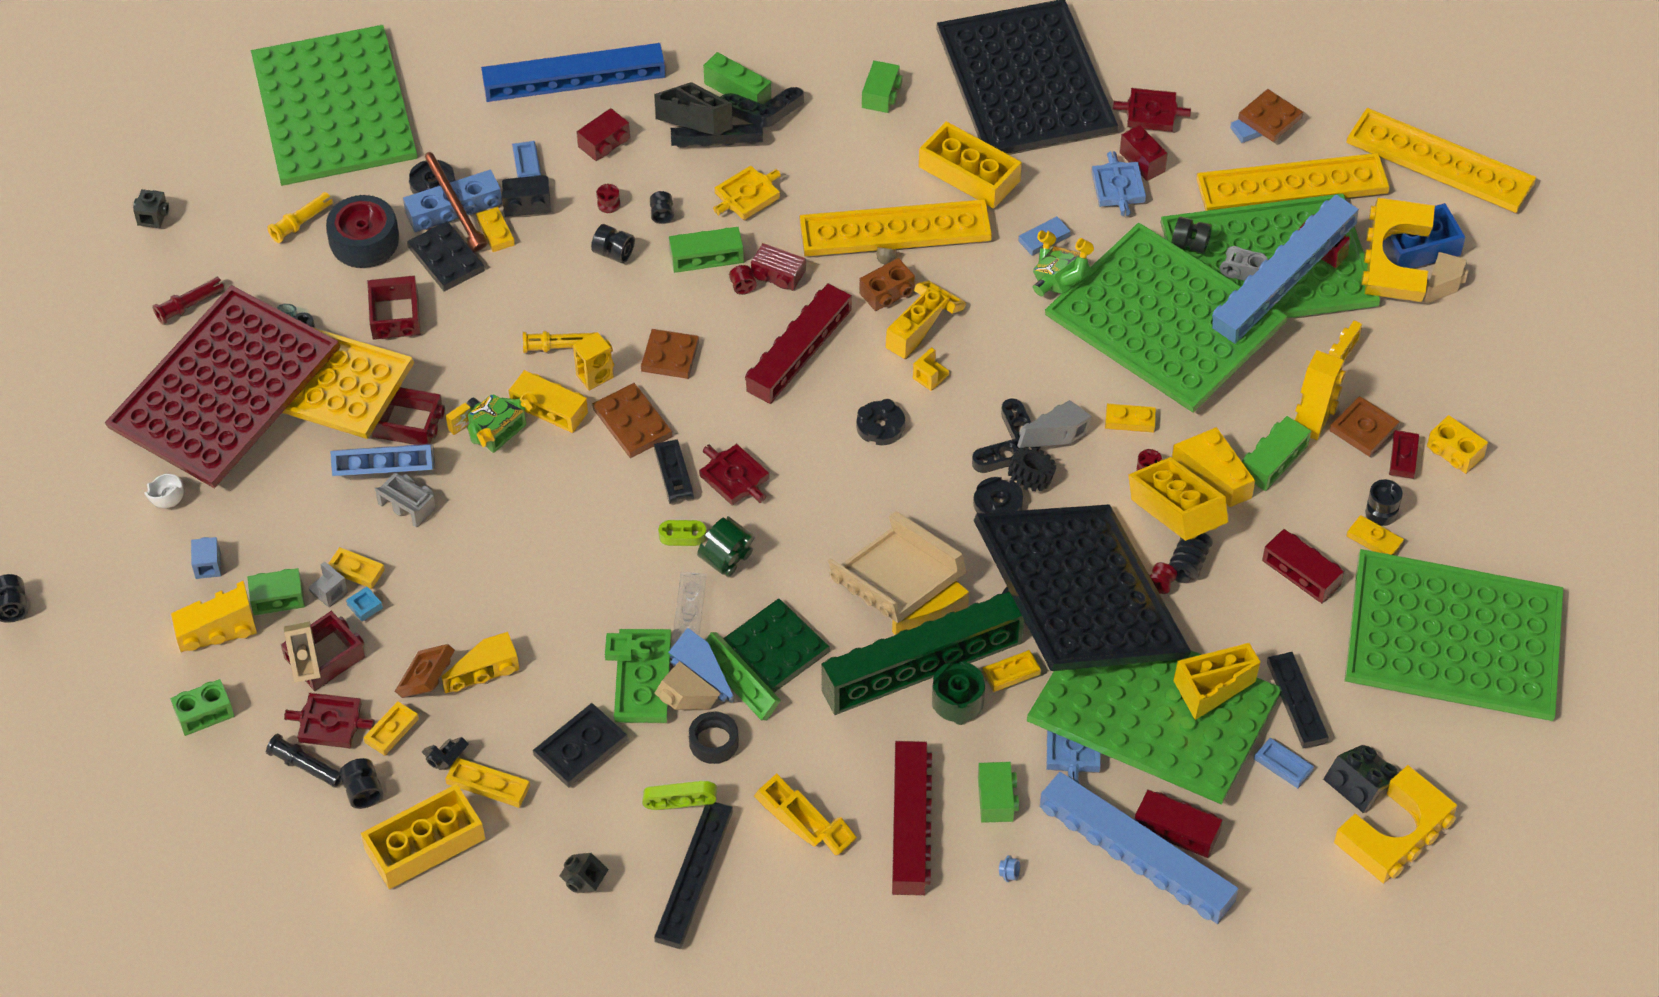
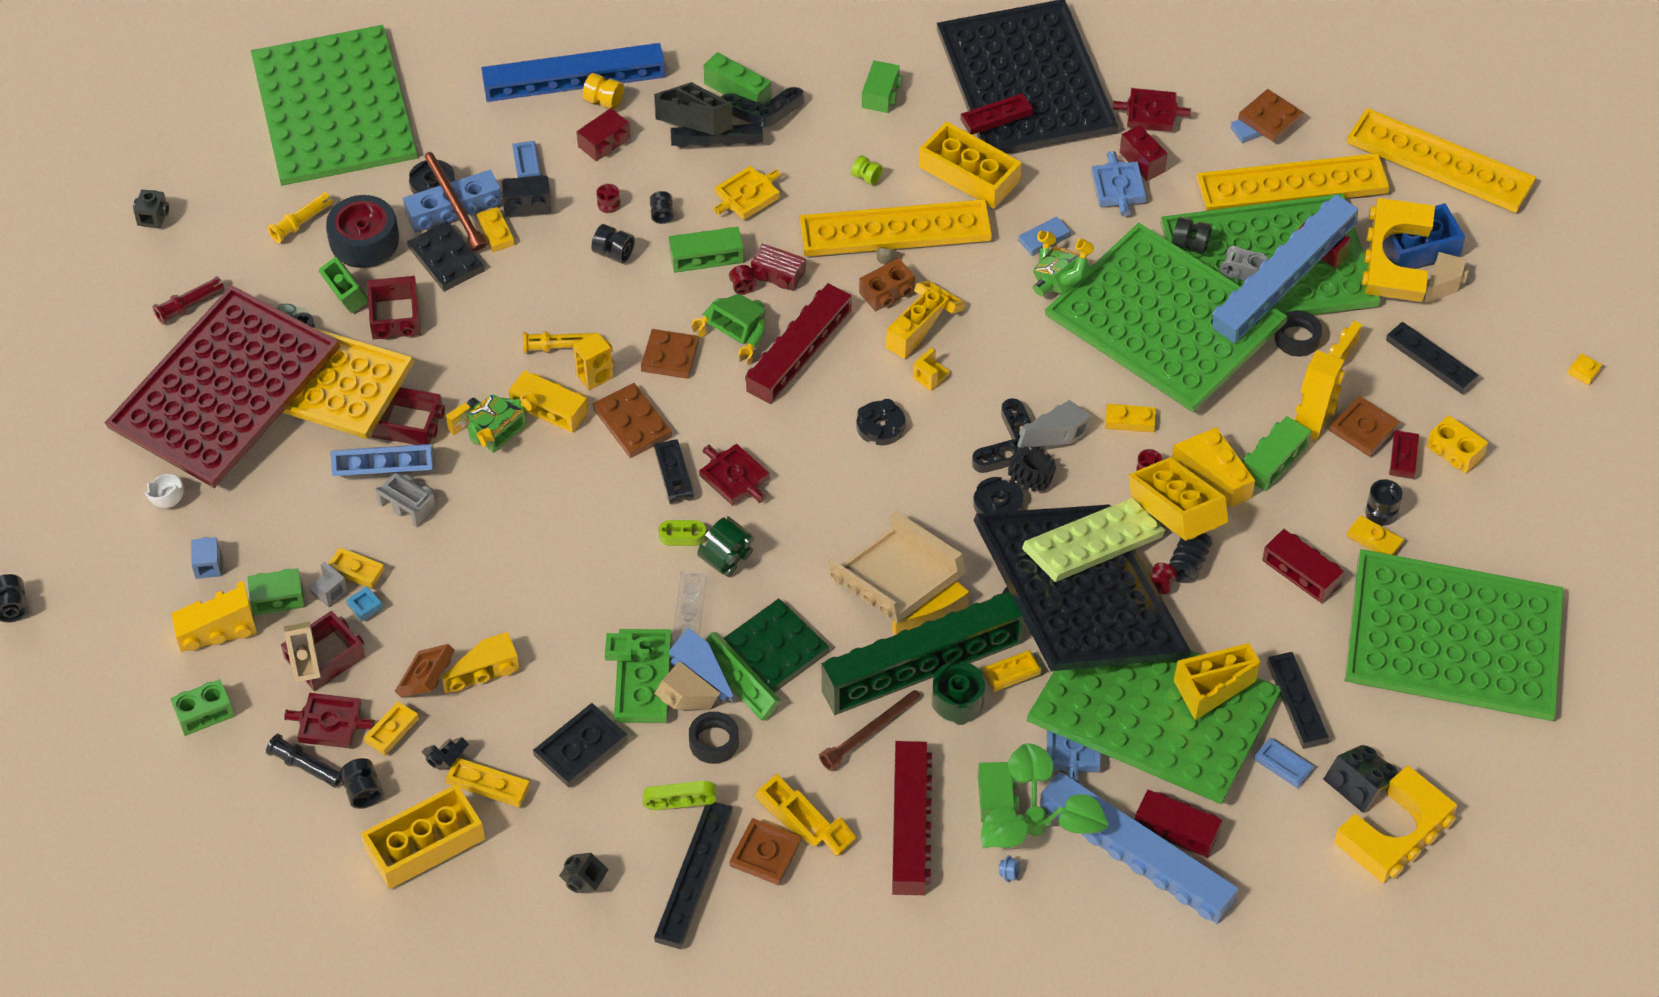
(343, 285): none -> bright green brick
(603, 91): none -> yellow wheel
(736, 318): none -> bright green torso
(765, 851): none -> dark orange plate
(832, 756): none -> copper piece
(867, 170): none -> lime wheel
(996, 114): none -> dark red plate
(1006, 829): none -> bright green plant
(1093, 539): none -> yellowish green plate
(1298, 347): none -> black tyre
(1432, 357): none -> black plate
(1585, 369): none -> yellow plate

